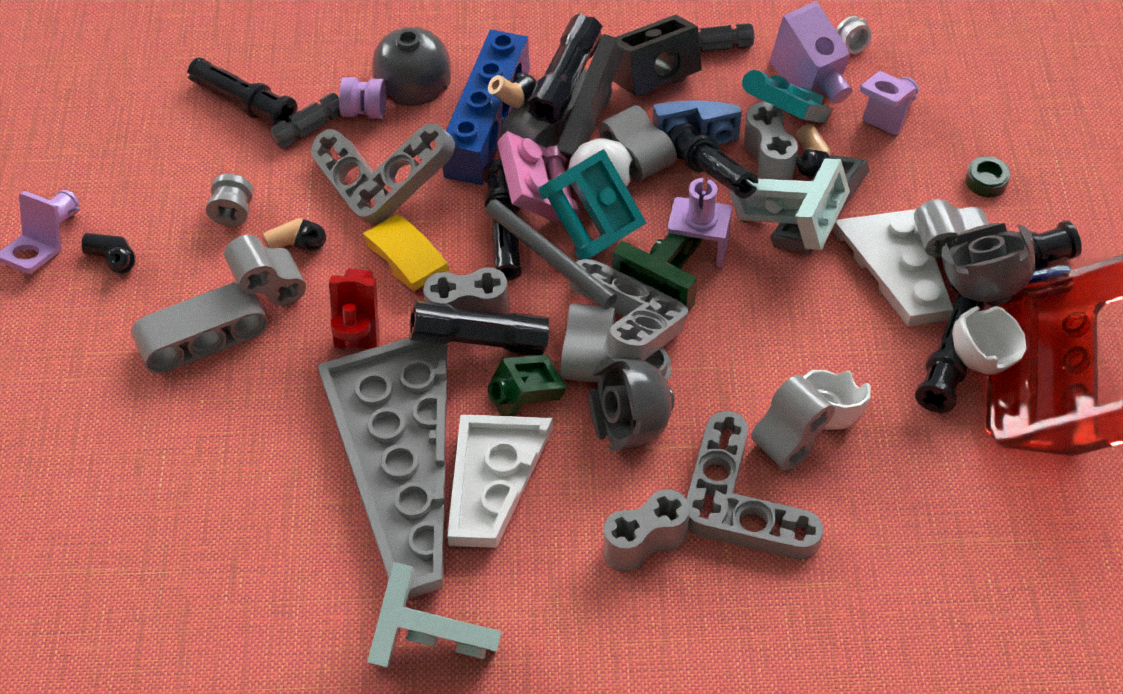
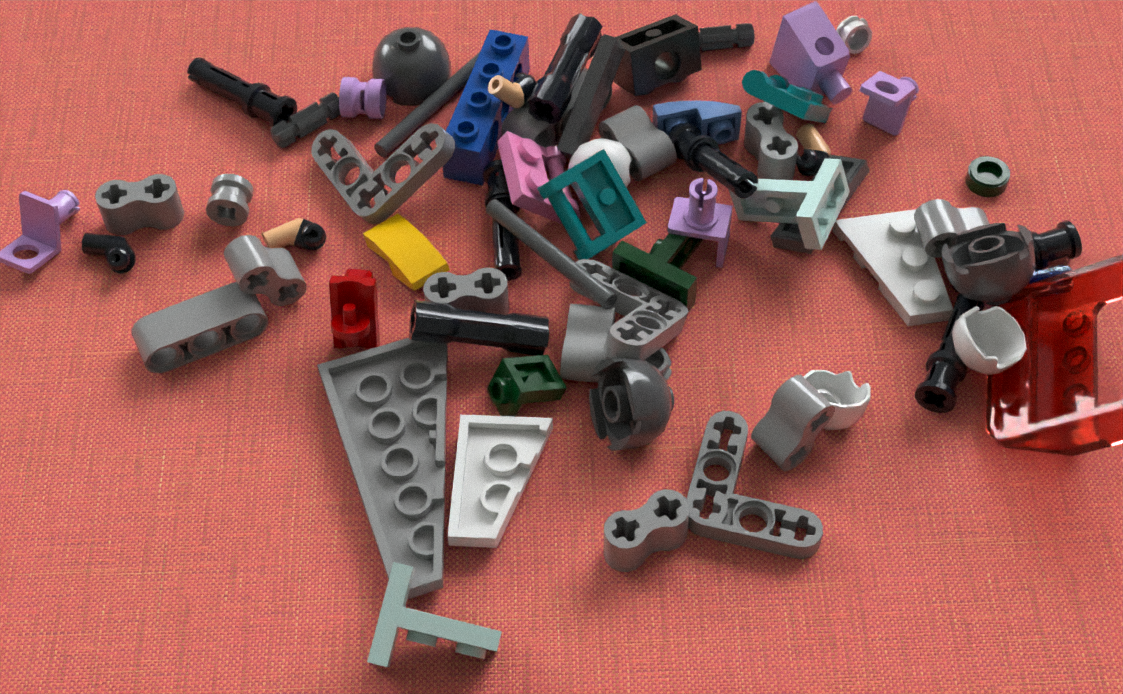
(139, 204): none -> light grey axle
(425, 110): none -> dark grey bar

